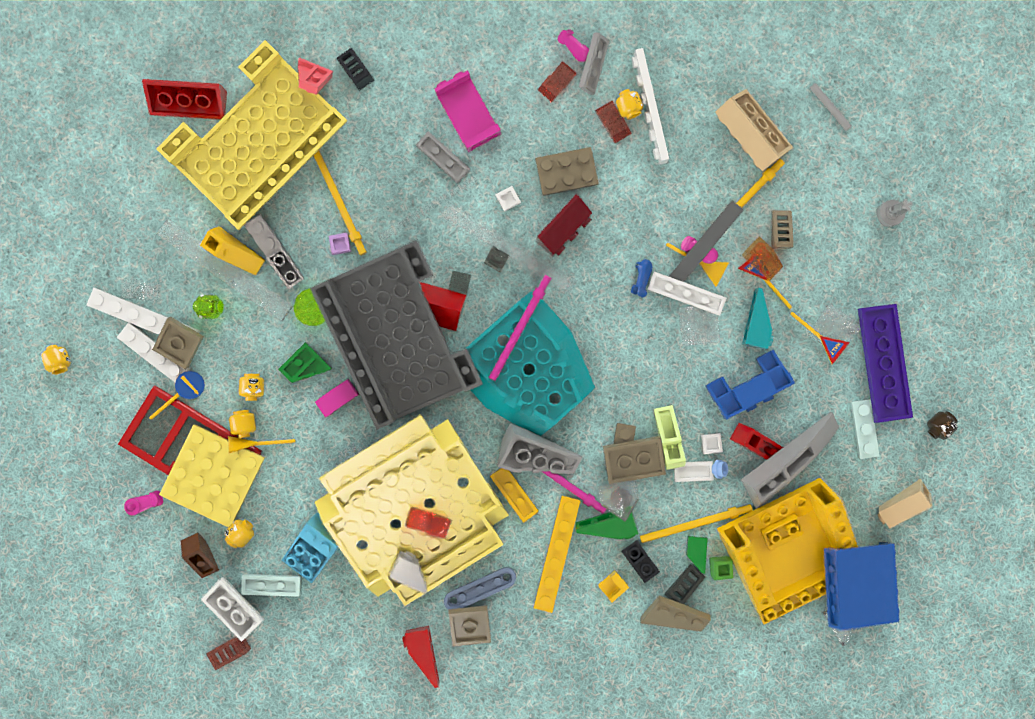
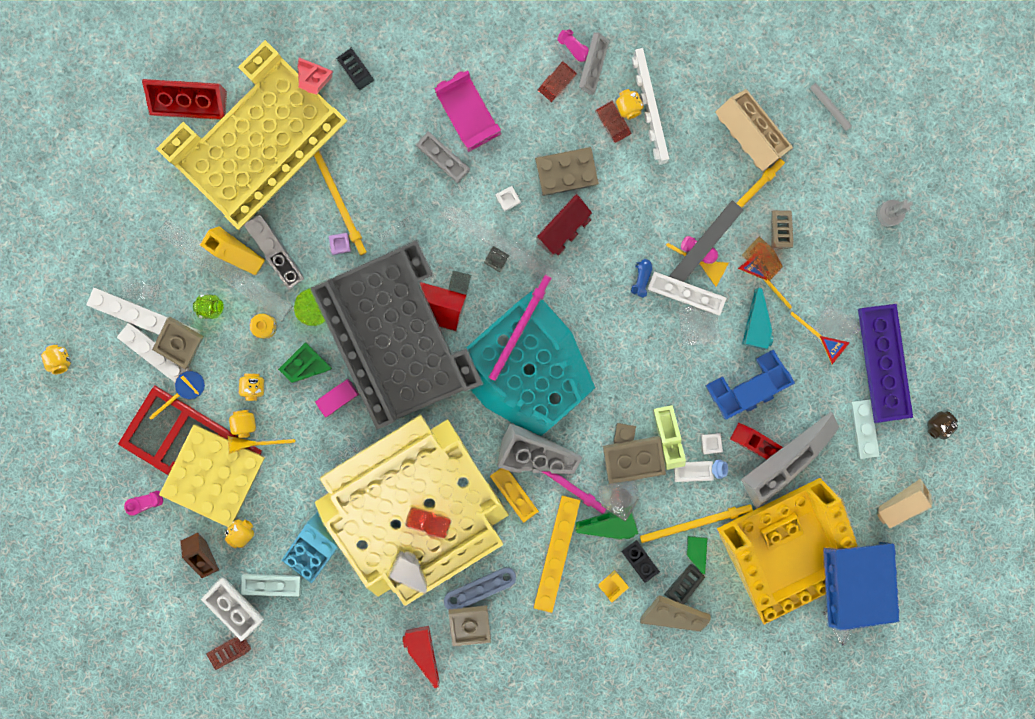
(263, 326): none -> yellow head
(721, 567): bright green slope -> none

